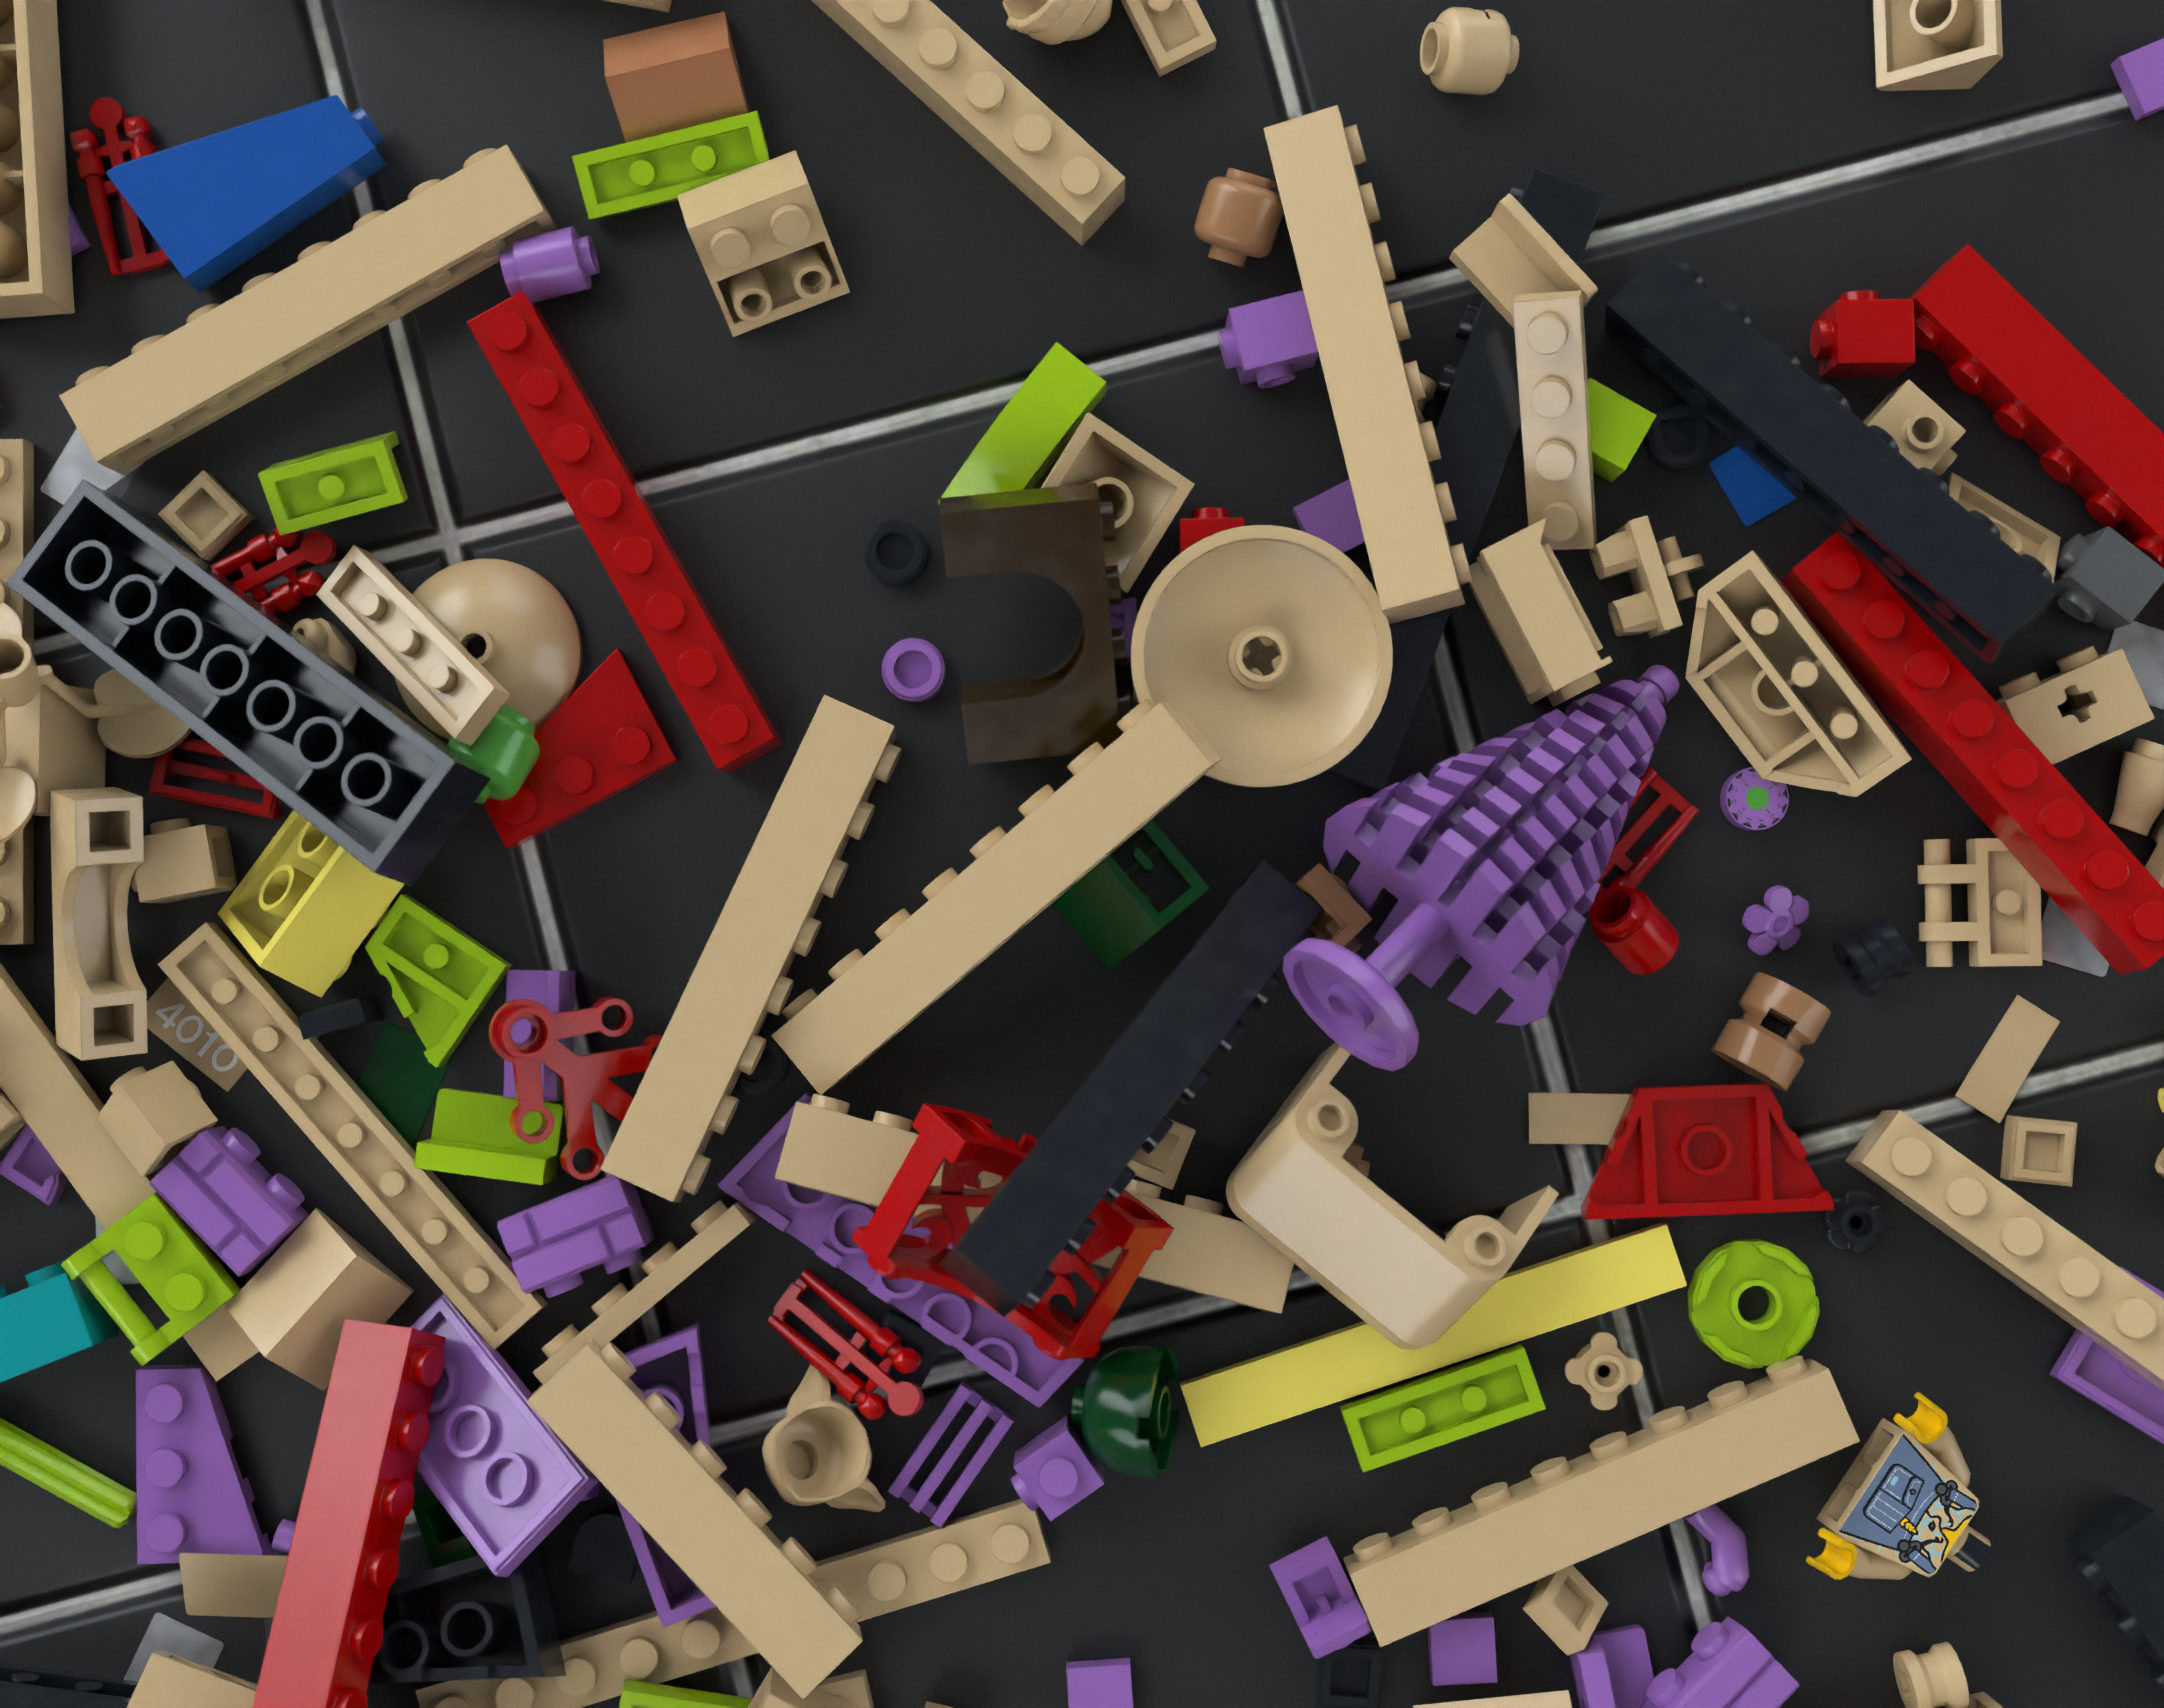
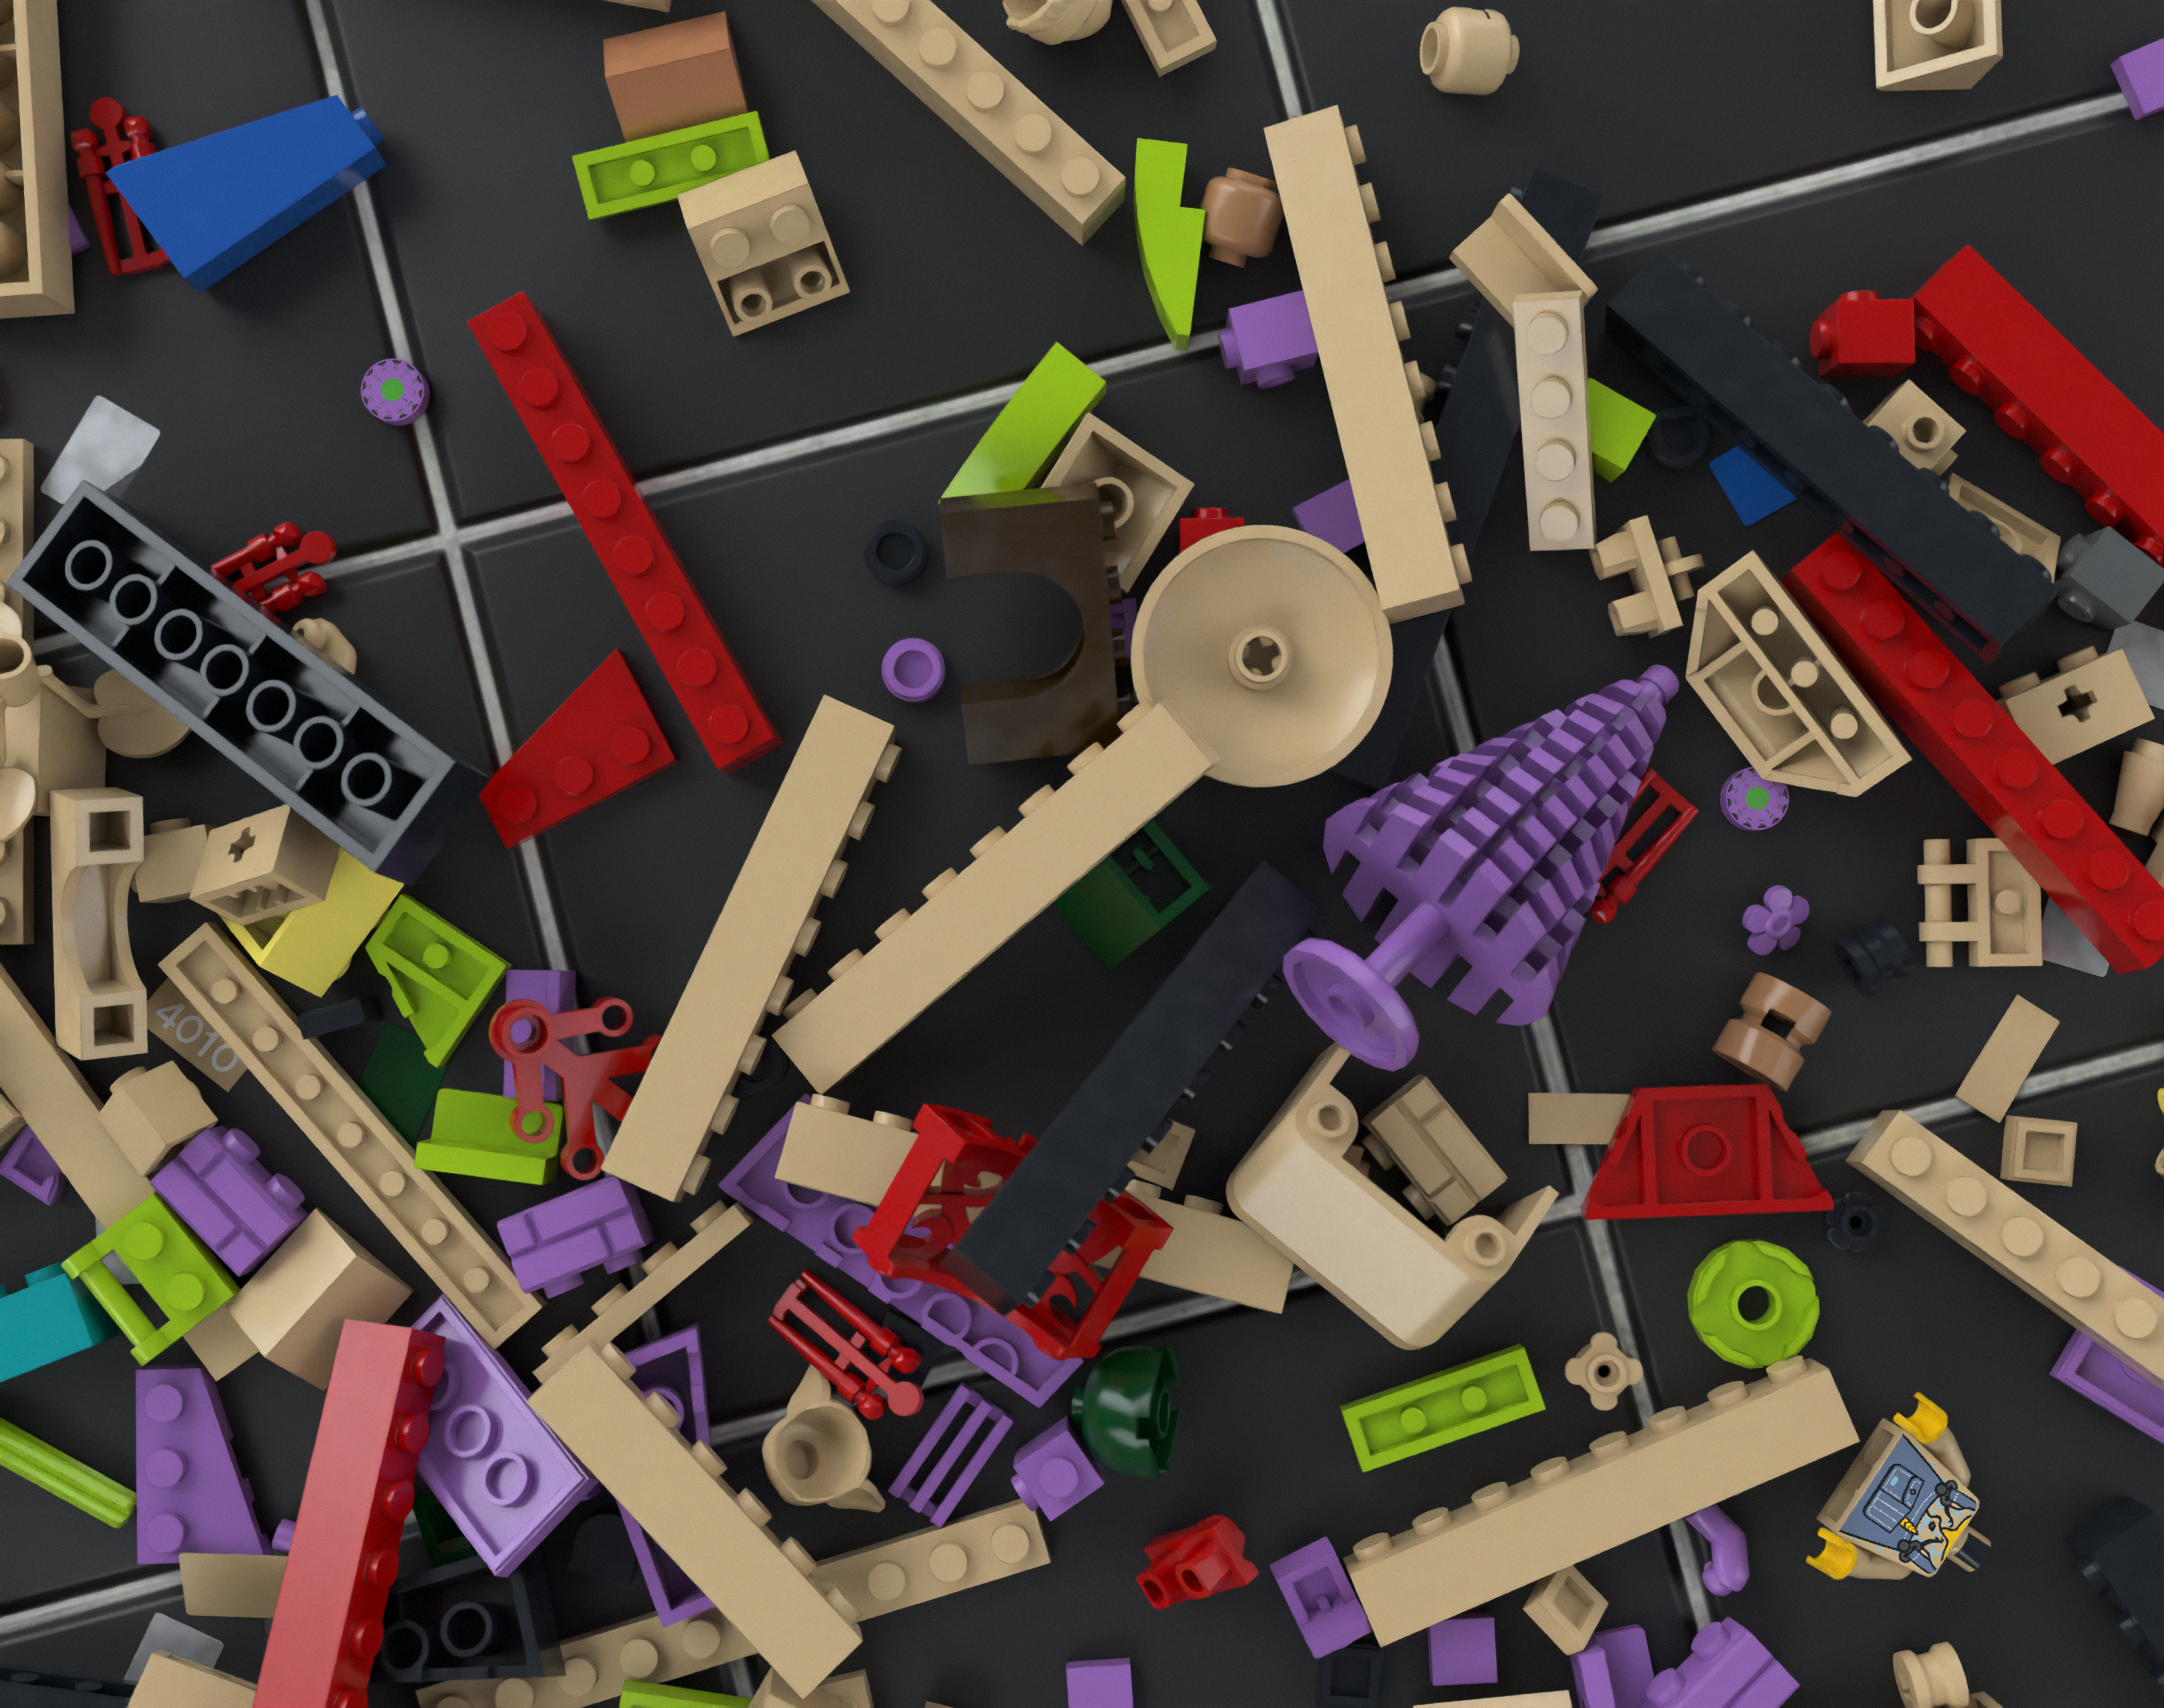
(165, 764): red tile -> none
(206, 516): tan tile -> none
(264, 866): none -> tan brick
(306, 310): tan brick -> none
(333, 483): lime panel -> none
(395, 392): none -> medium lavender tile
(413, 645): tan plate -> none
(503, 753): bright green head -> none
(526, 628): tan dish -> none
(550, 264): medium lavender brick -> none
(1167, 235): none -> lime slope
(1195, 1563): none -> red hips
(1341, 914): medium nougat bracket -> none
(1363, 1360): light yellow tile -> none
(1432, 1151): none -> tan brick
(1536, 617): tan window -> none
(1633, 929): red brick -> none

